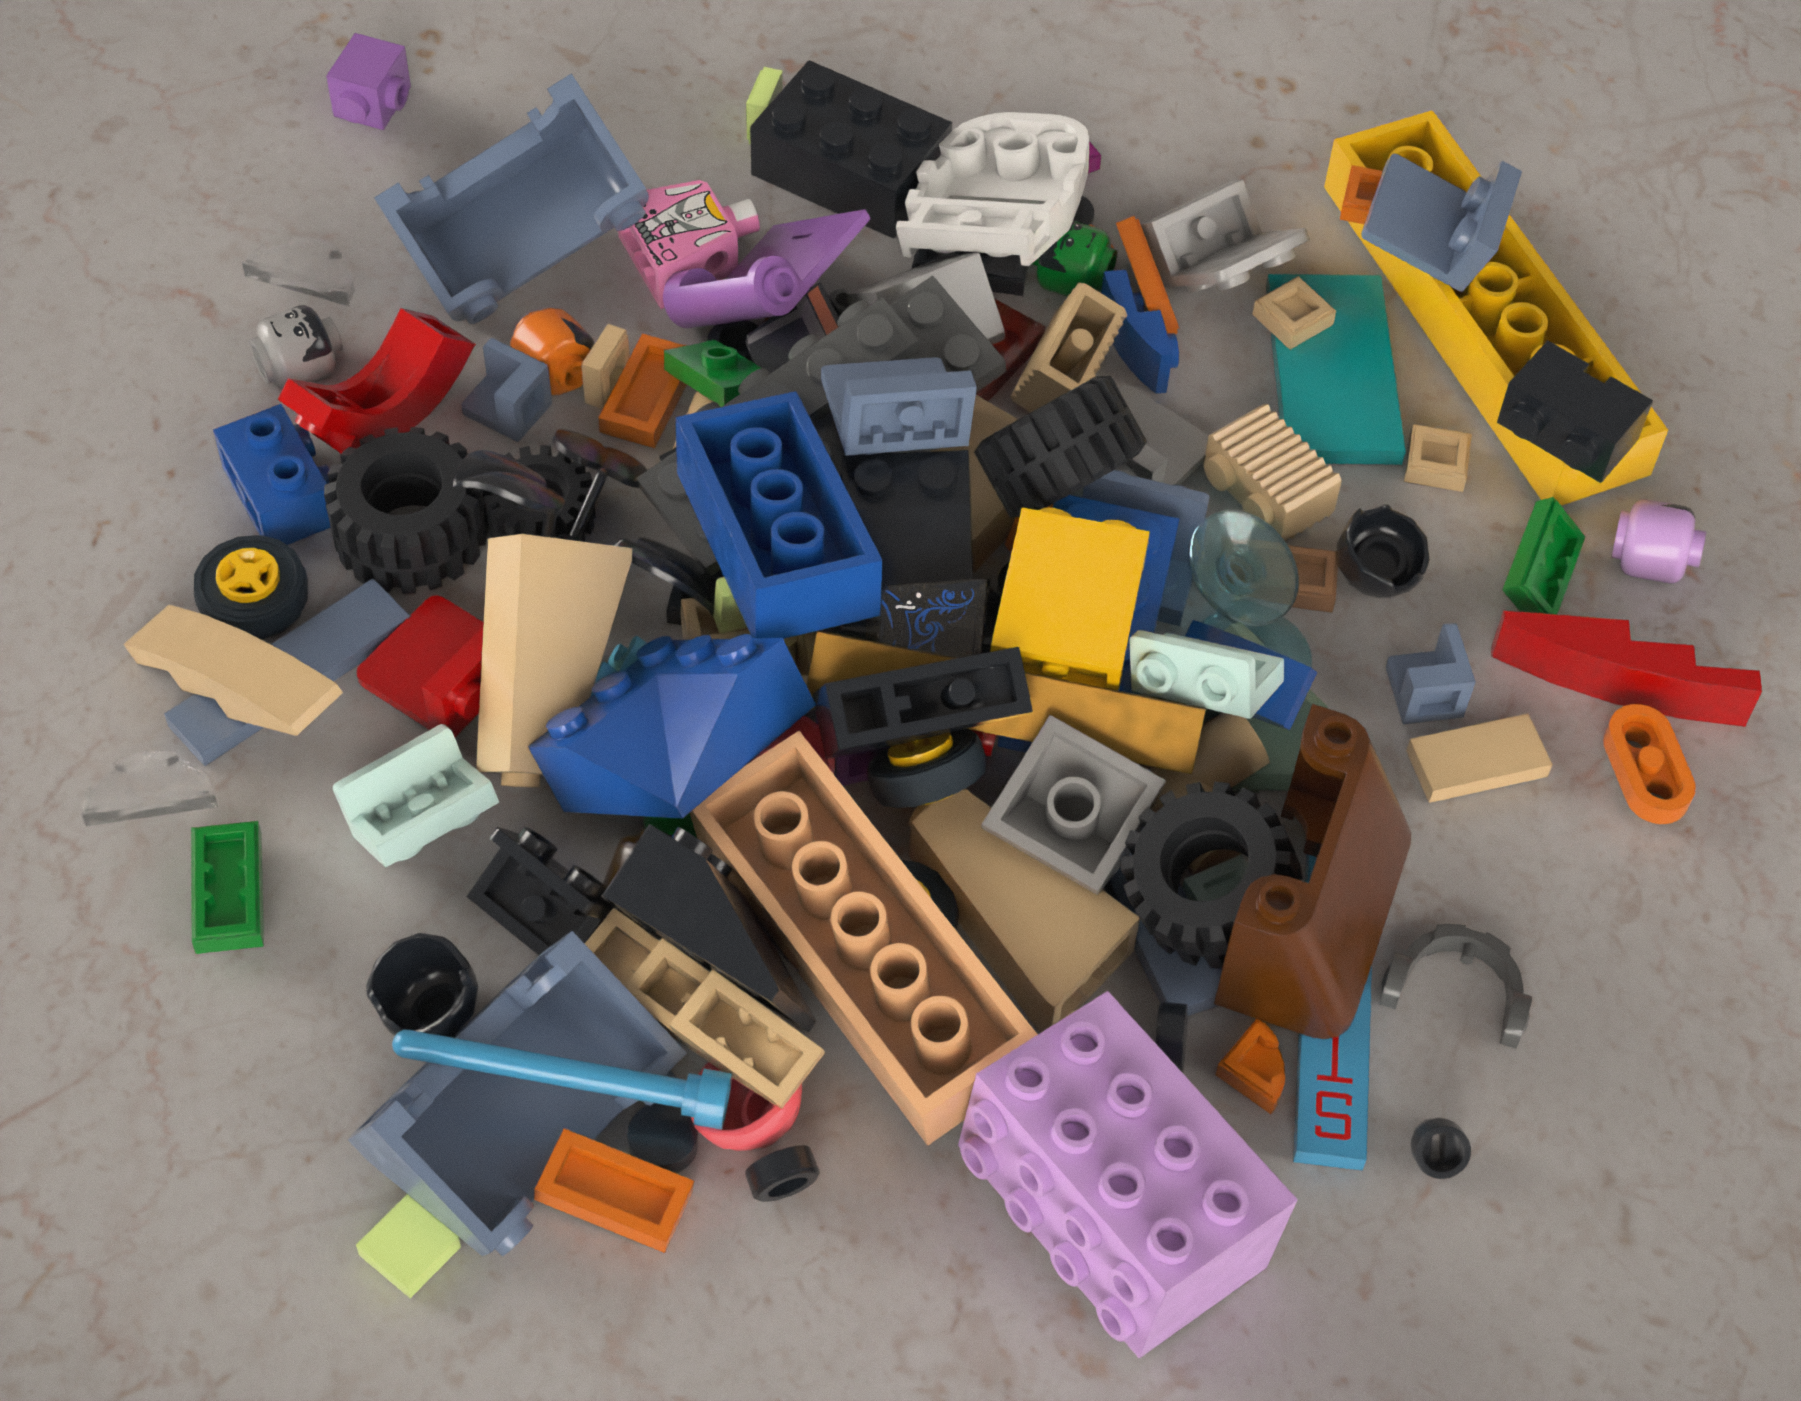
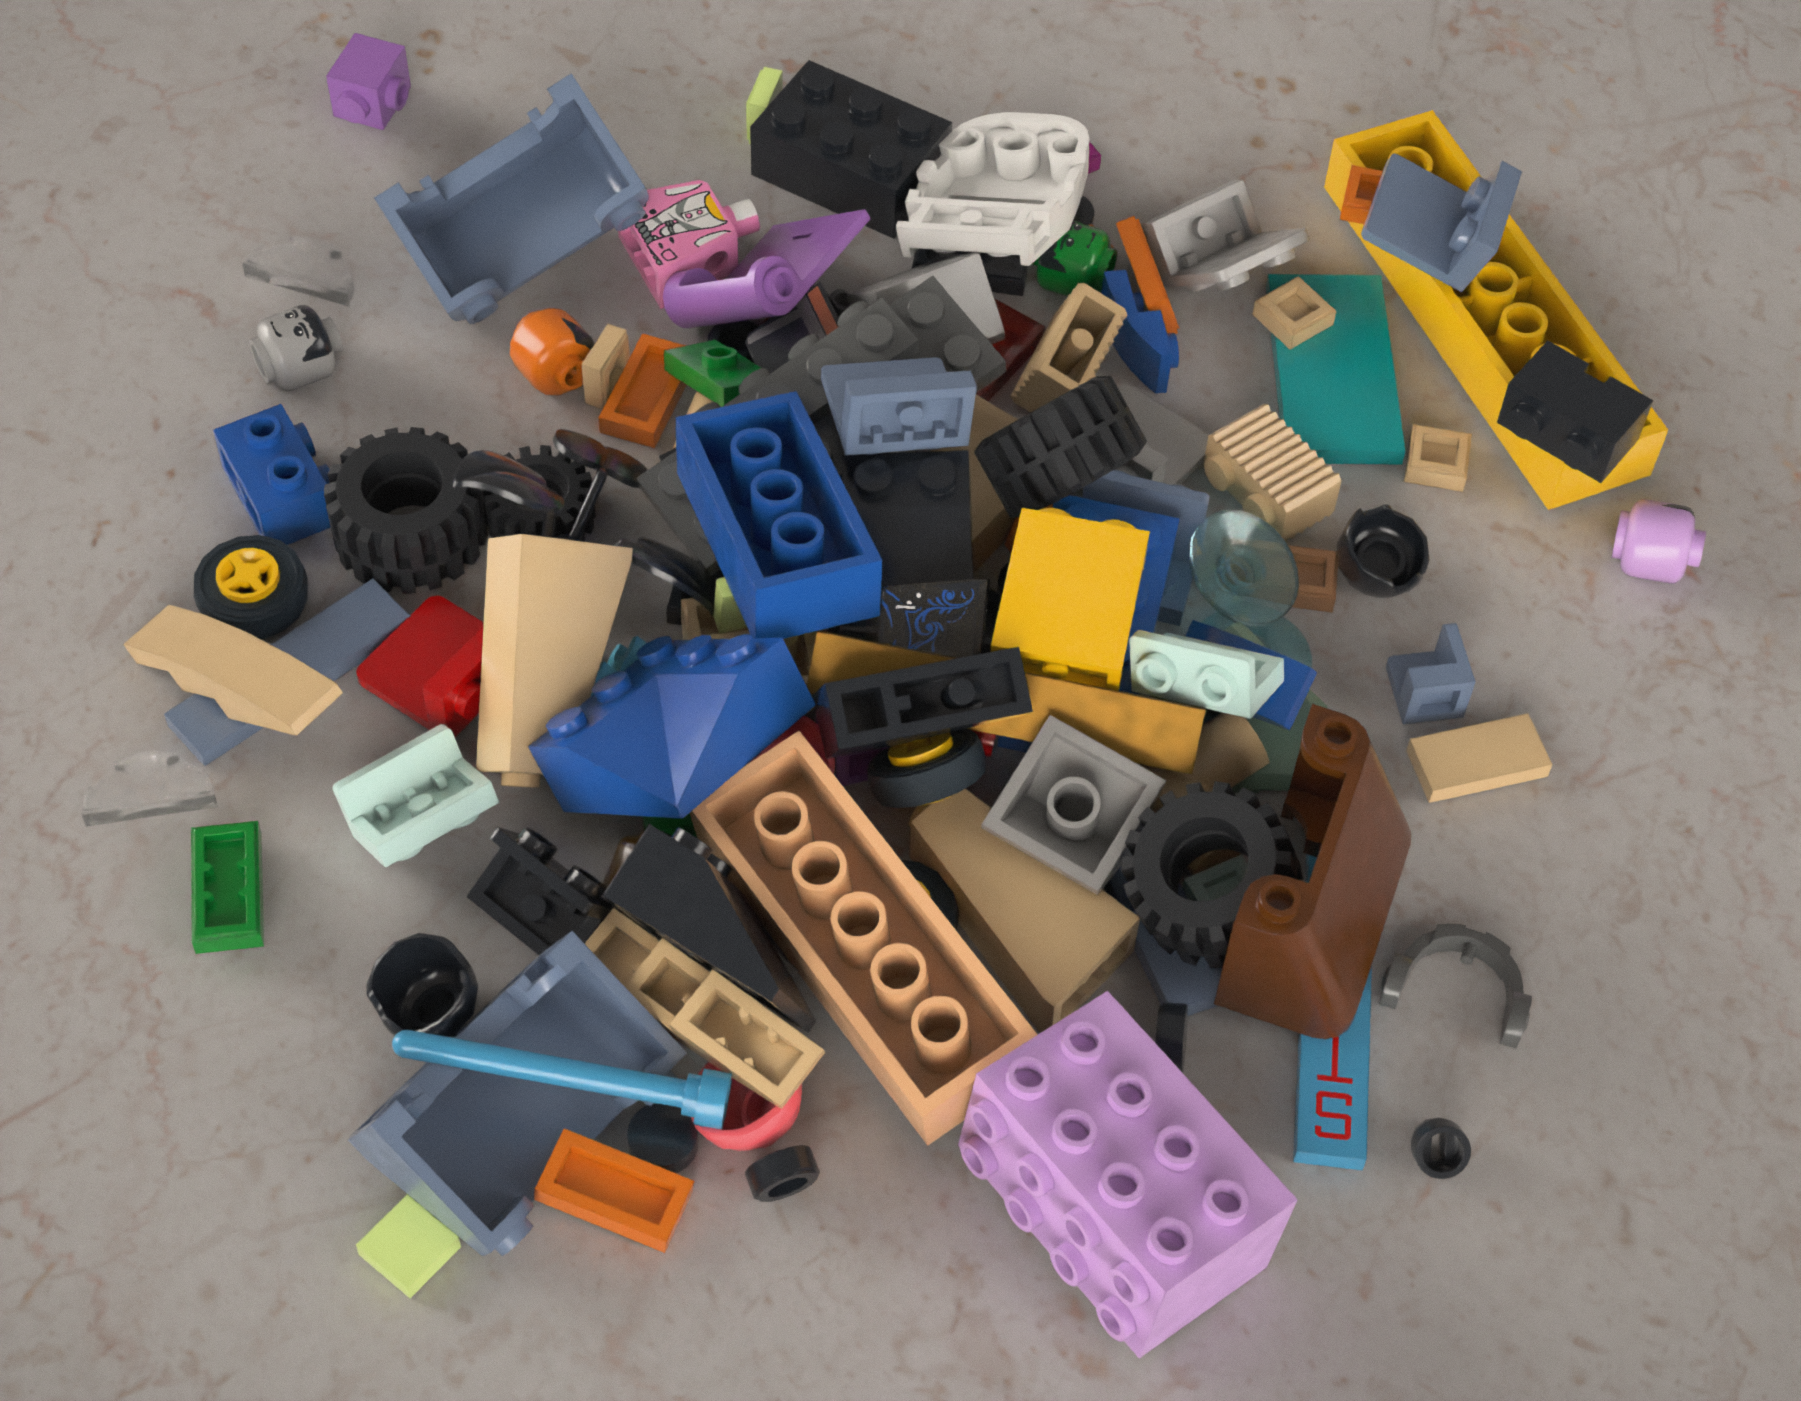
(391, 391): red arch -> none
(511, 393): sand blue panel -> none
(1255, 1066): orange tile -> none
(1544, 559): green plate -> none
(1604, 663): red slope -> none
(1650, 769): orange plate -> none

